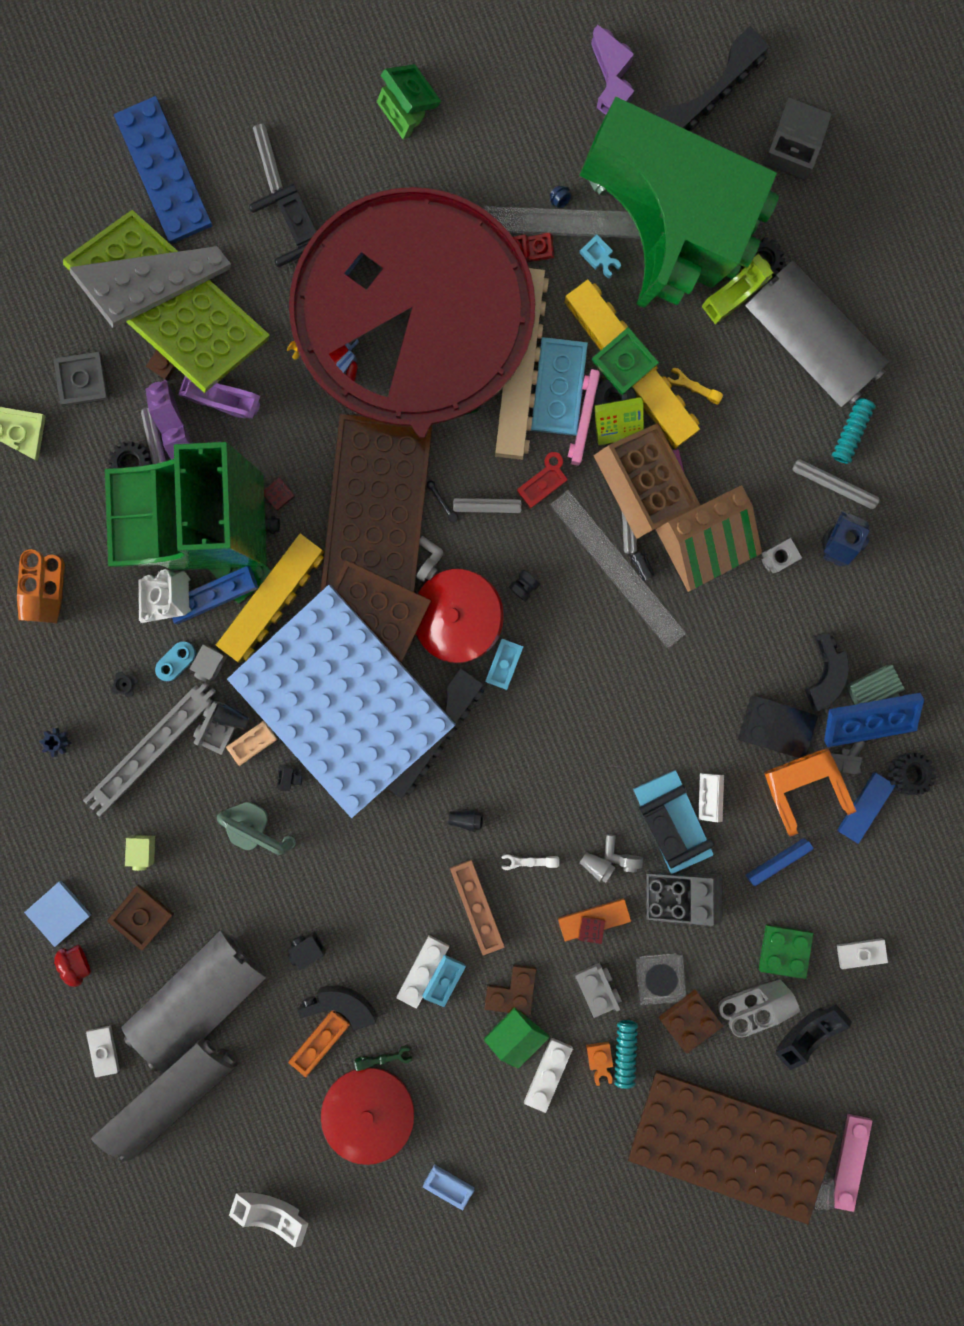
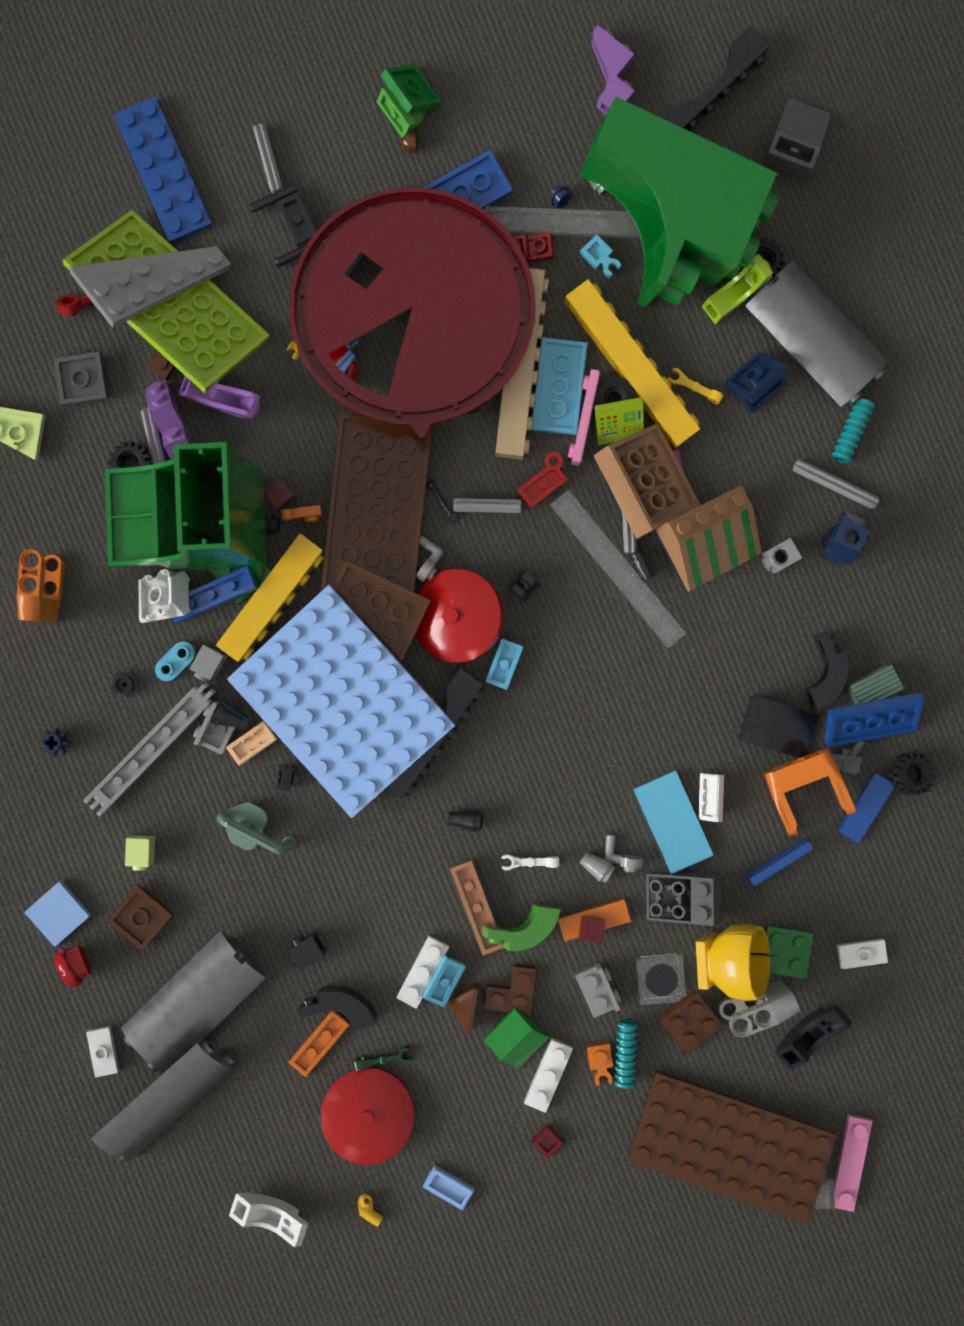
(72, 304): none -> red plate
(309, 513): none -> orange plate
(366, 1211): none -> yellow arm
(410, 142): none -> reddish brown hinge
(464, 1007): none -> reddish brown slope
(476, 181): none -> blue plate
(529, 934): none -> bright green arch
(547, 1141): none -> dark red tile
(625, 361): green plate -> none
(666, 832): black plate -> none
(727, 961): none -> yellow plate
(757, 381): none -> dark blue bracket

